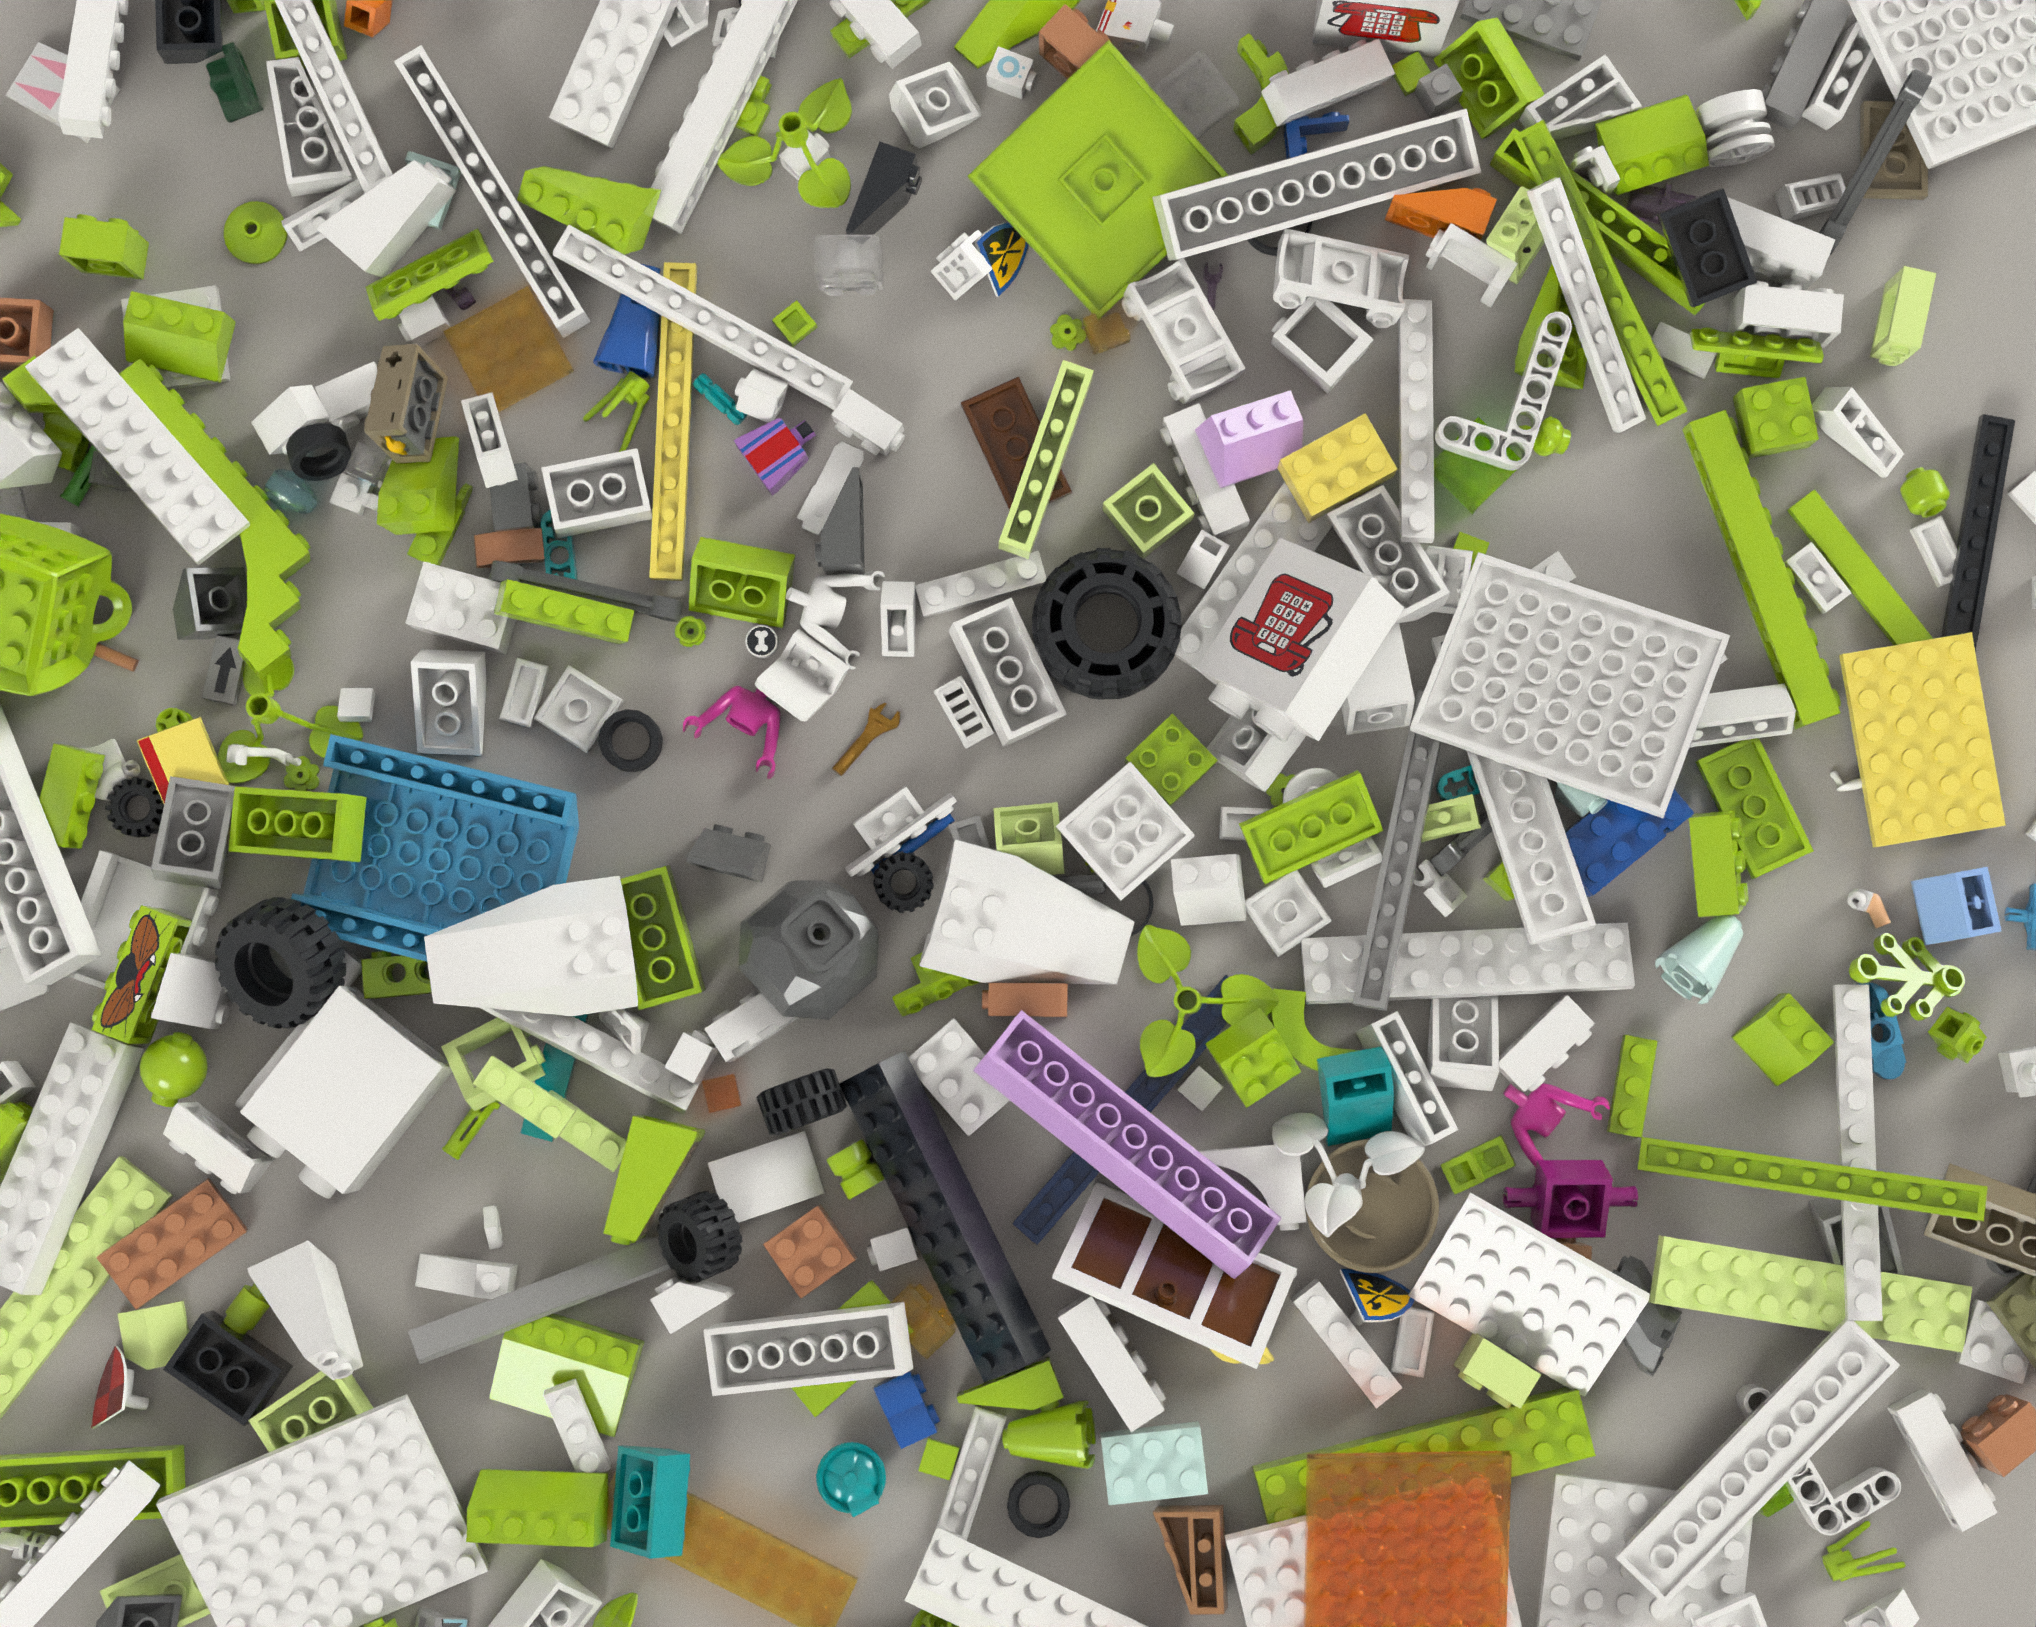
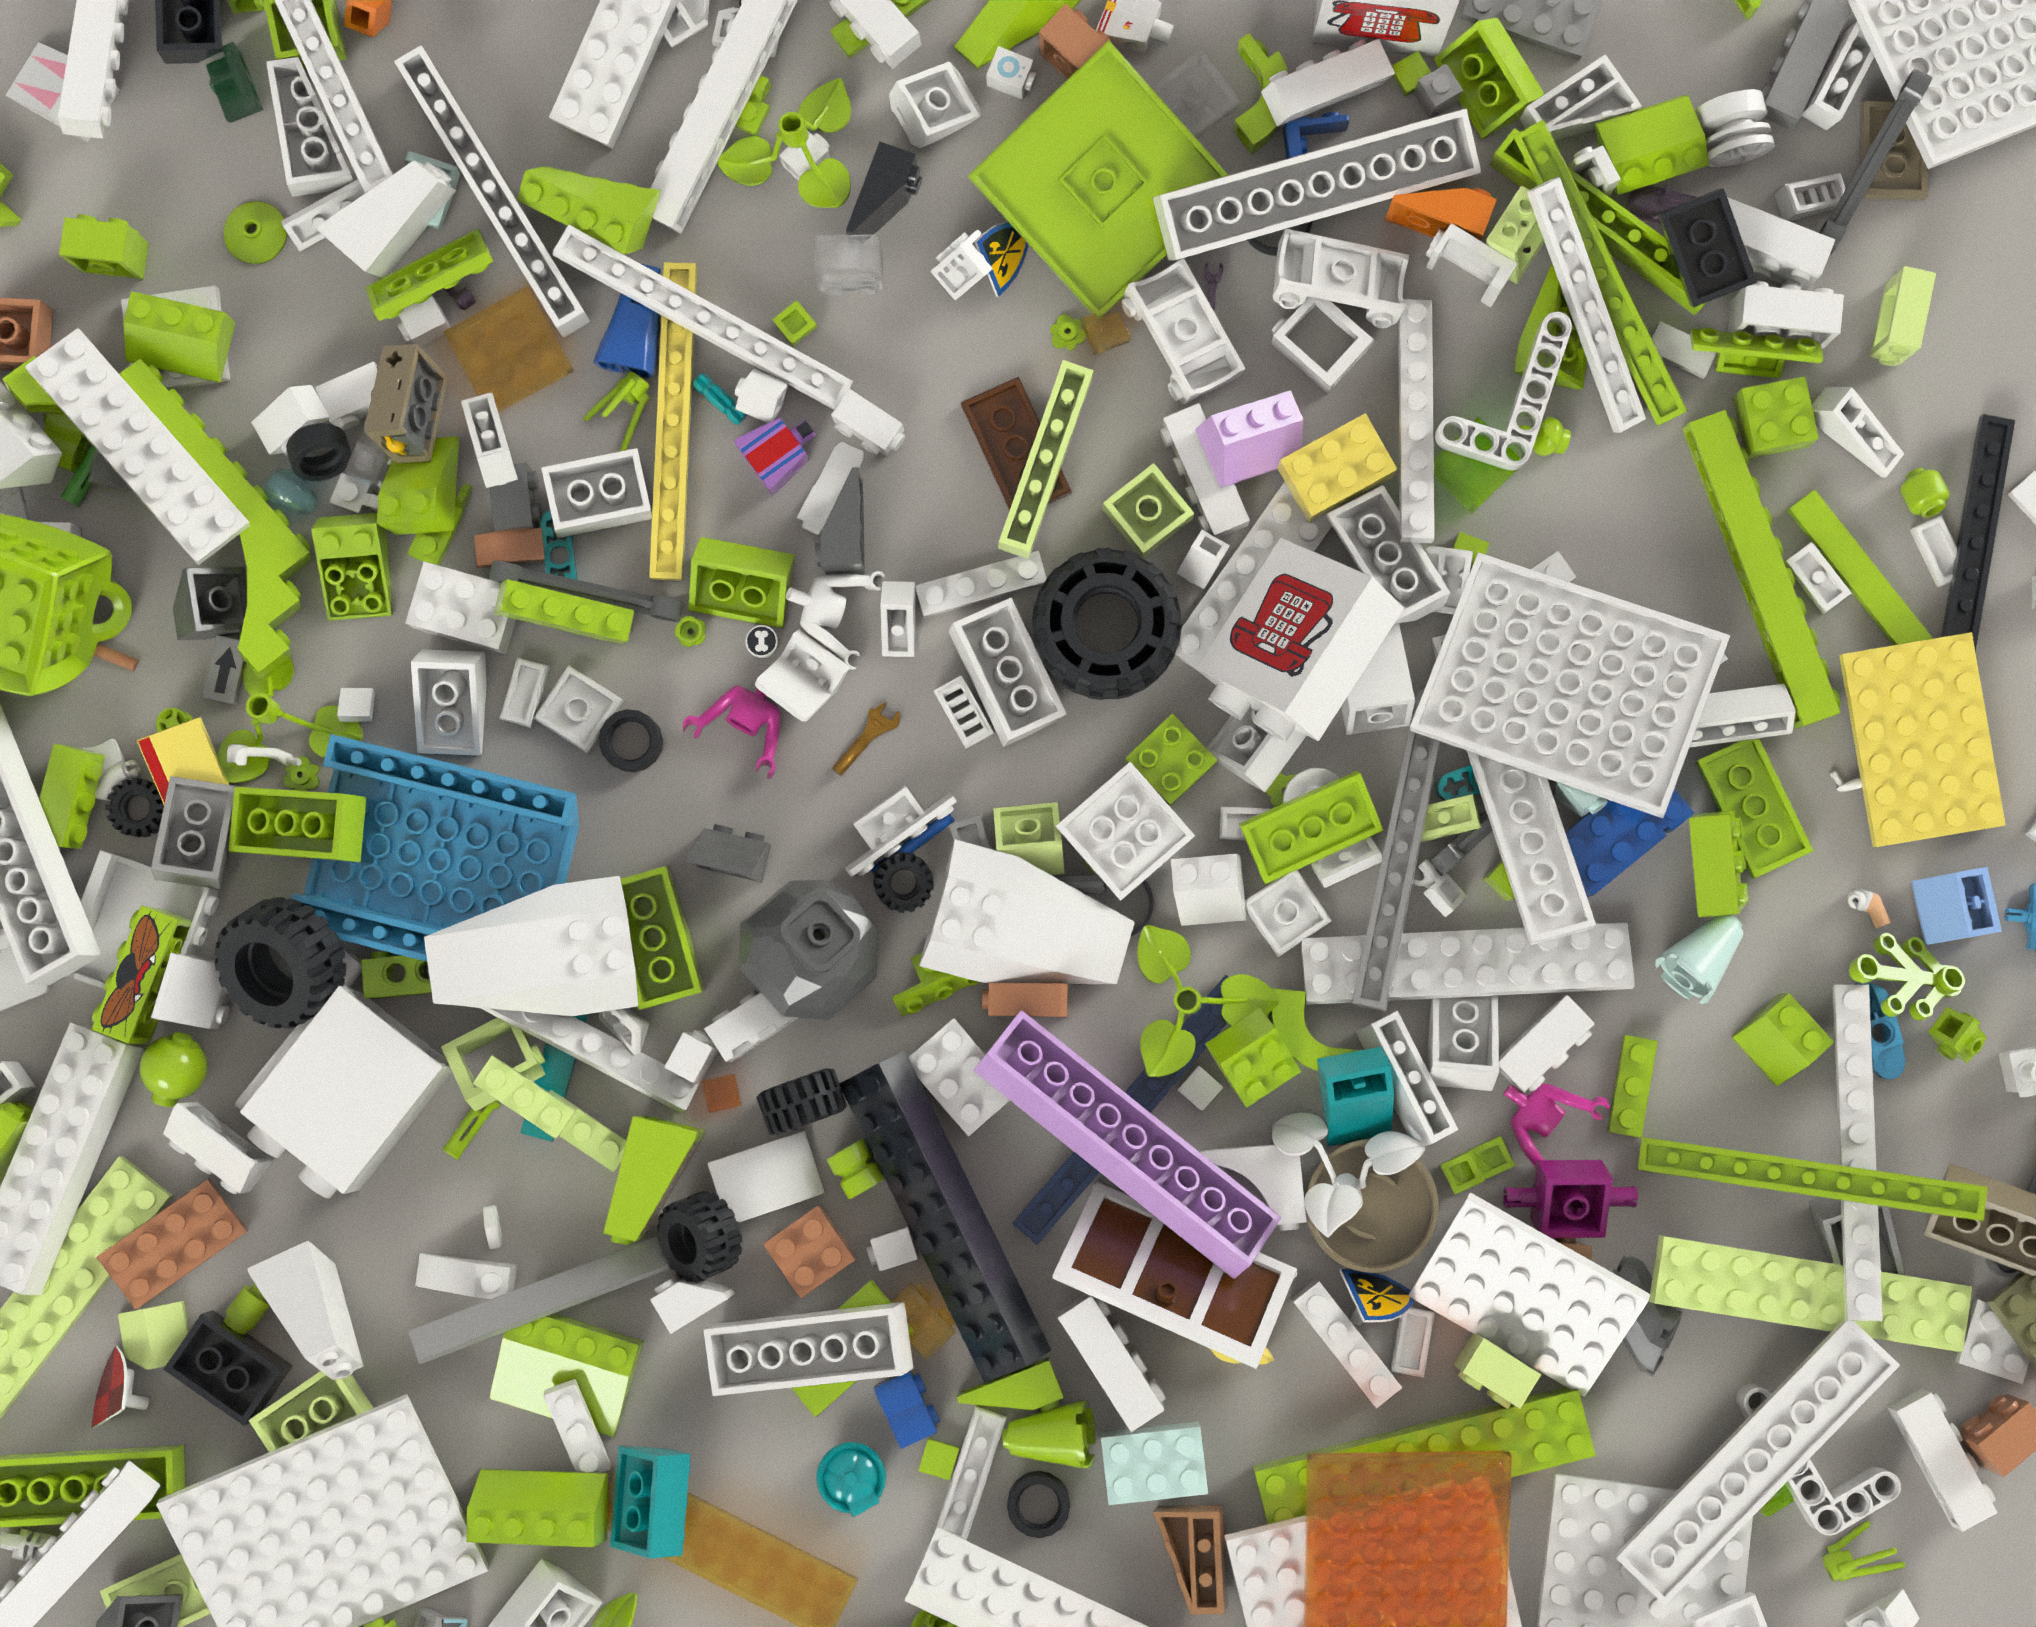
(353, 566): none -> lime slope

